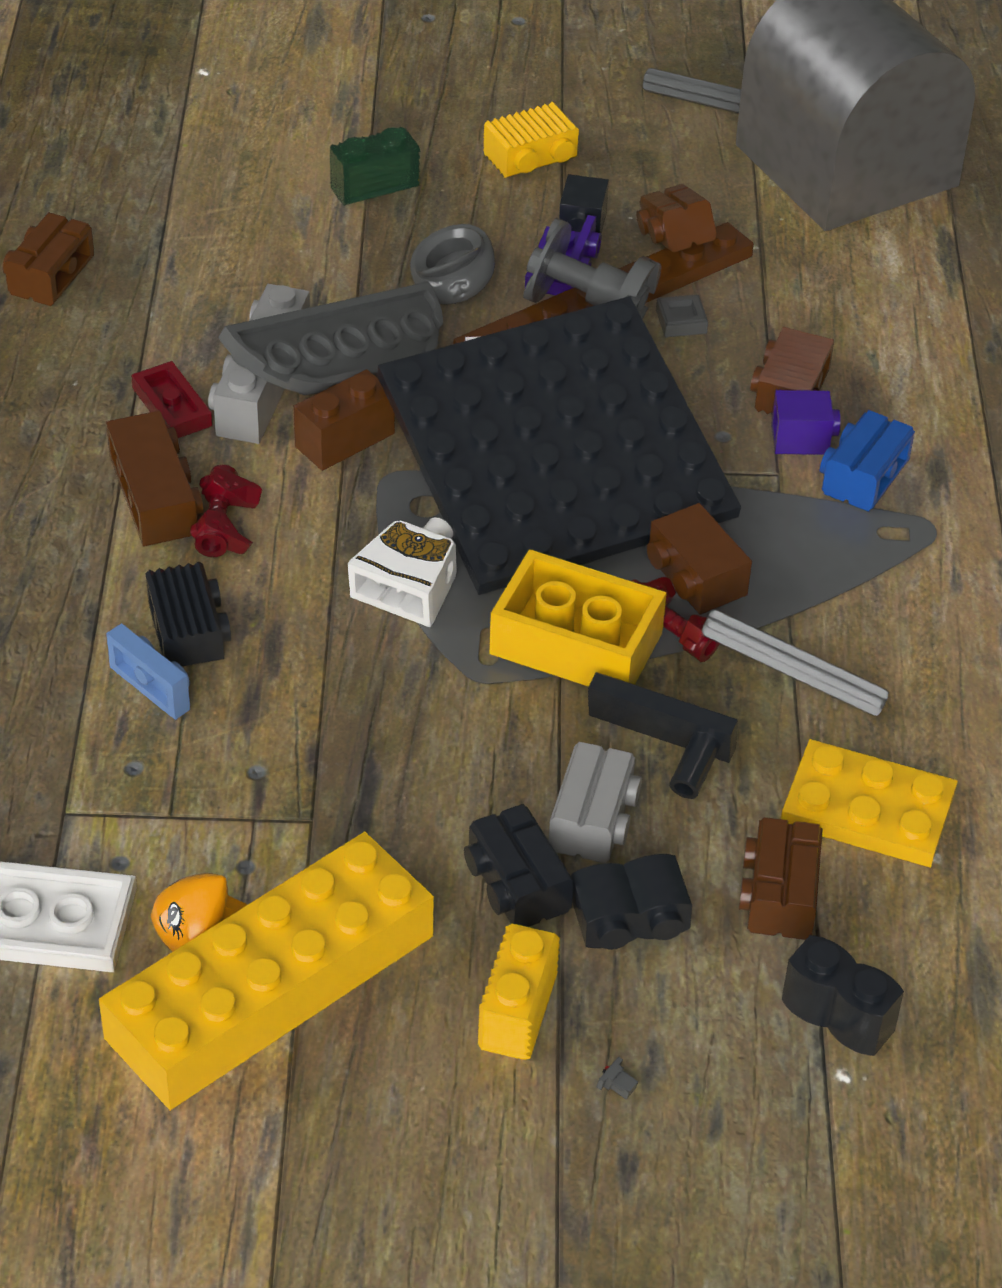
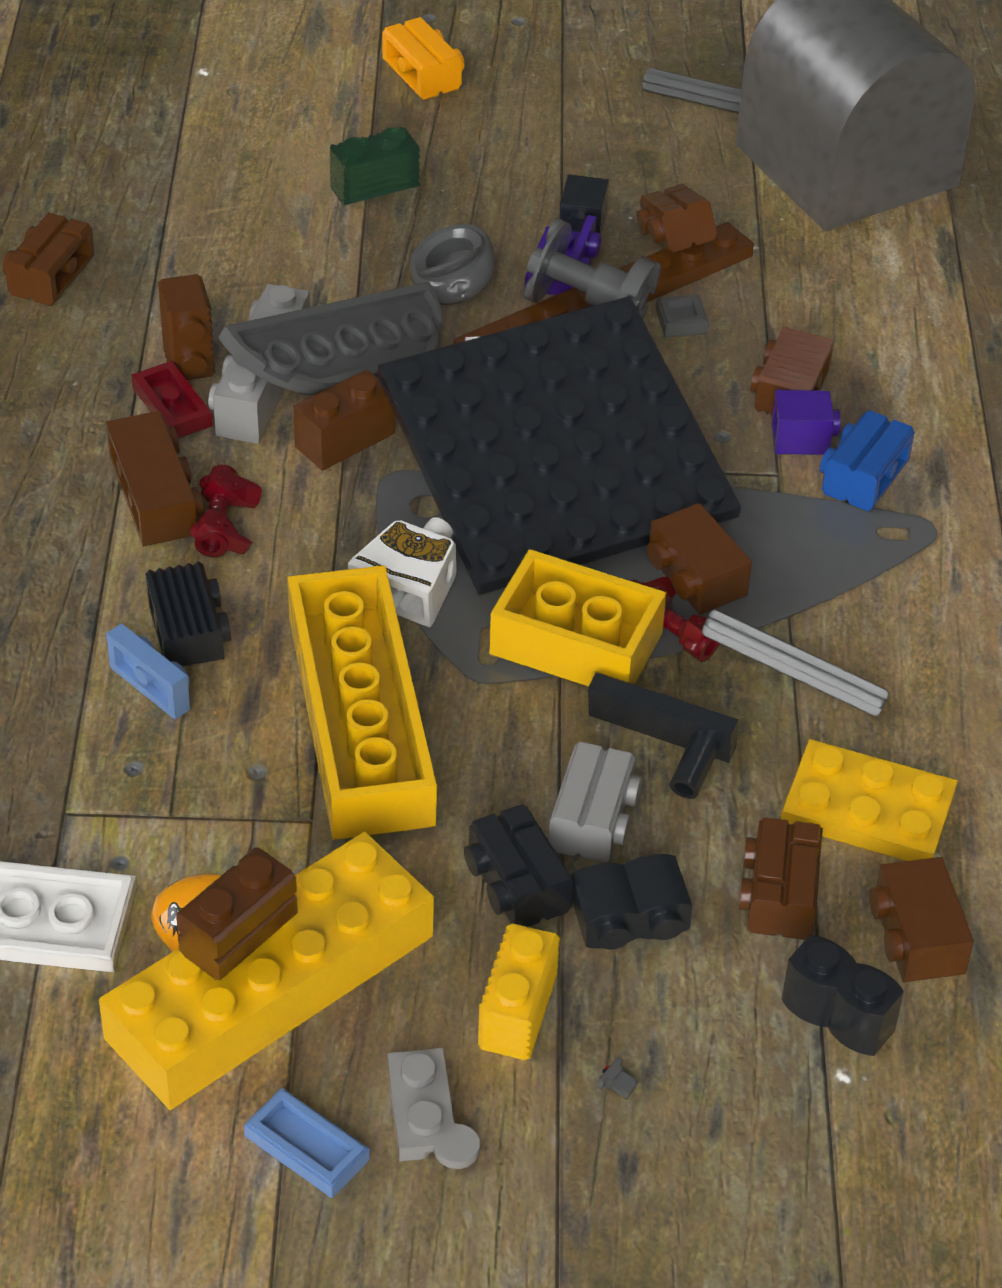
(187, 325): none -> reddish brown brick
(237, 913): none -> reddish brown brick
(307, 1142): none -> medium blue tile
(361, 703): none -> yellow brick
(422, 58): none -> light orange brick
(425, 1110): none -> light grey hinge
(530, 140): yellow brick -> none
(921, 919): none -> reddish brown brick

